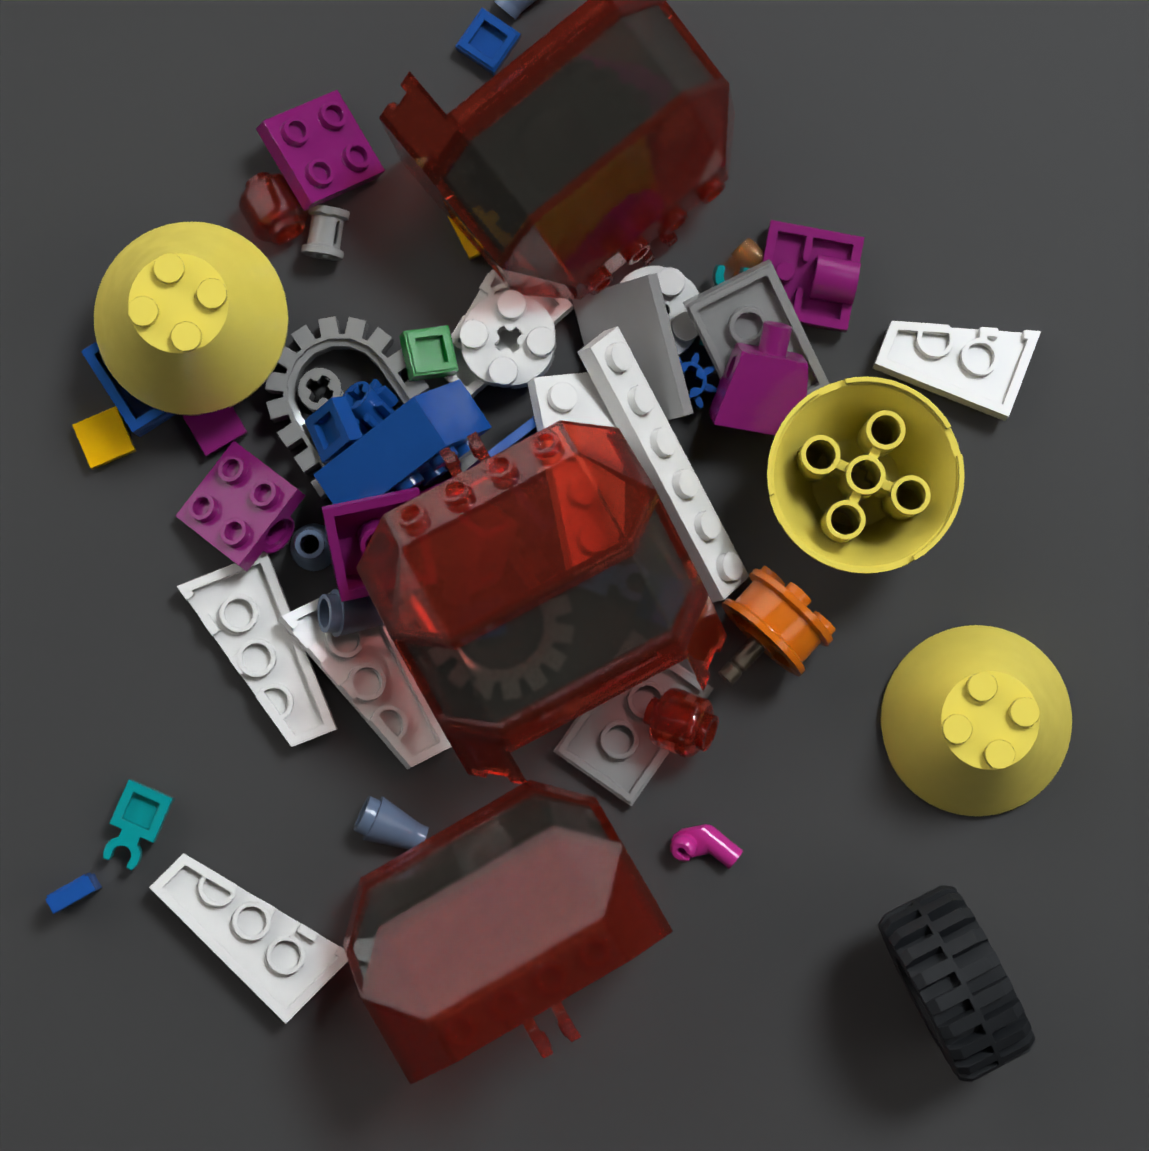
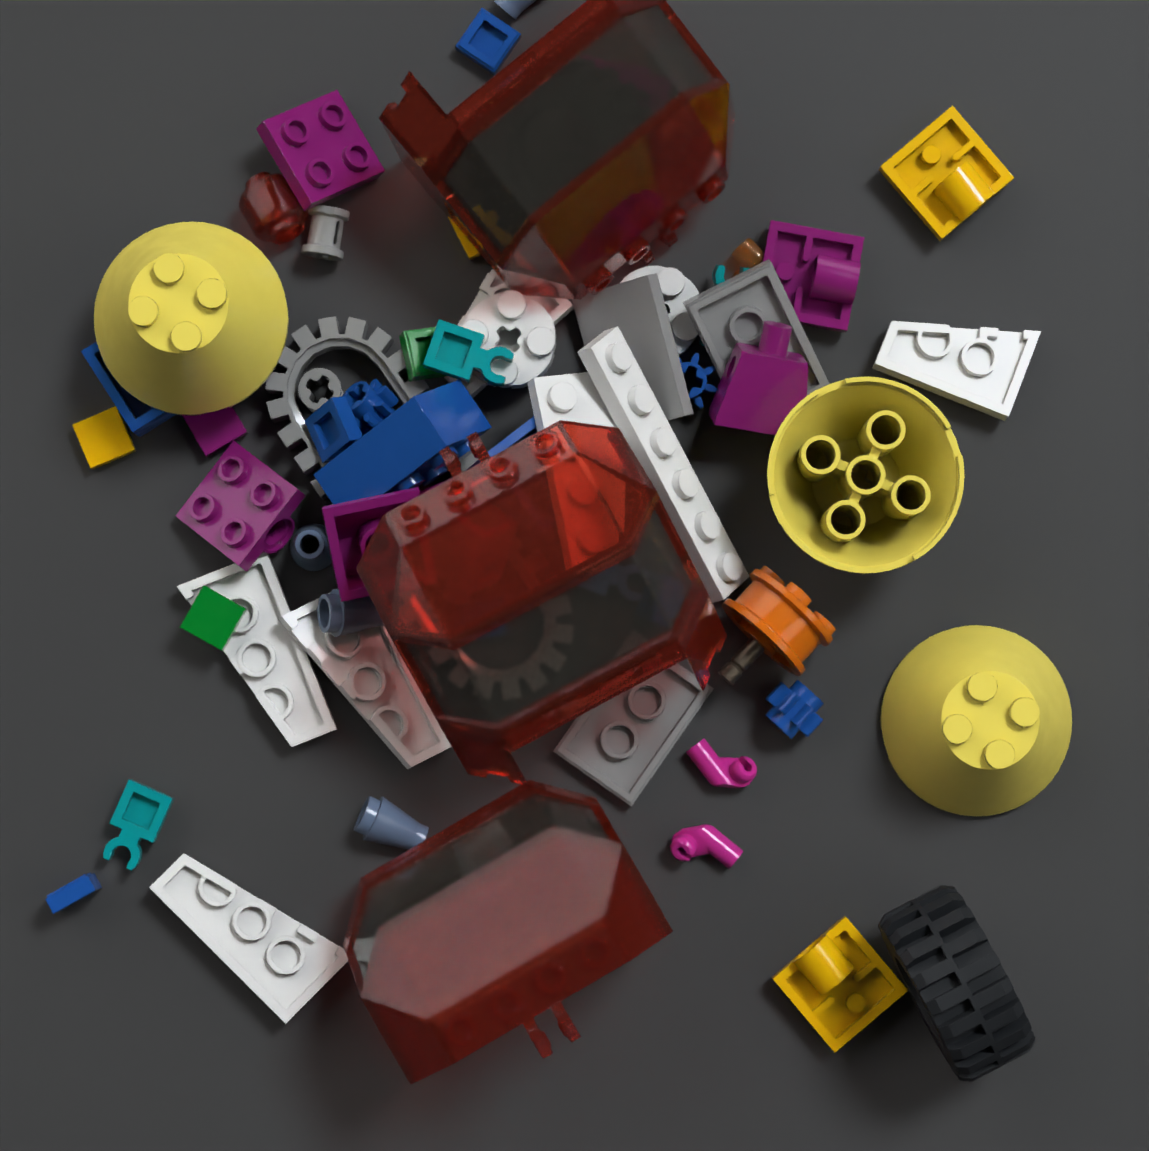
(213, 618): none -> green tile
(458, 352): none -> teal plate
(681, 722): clear red head -> none
(722, 771): none -> dark pink arm
(794, 709): none -> blue gear
(839, 984): none -> yellow plate
(946, 173): none -> yellow plate

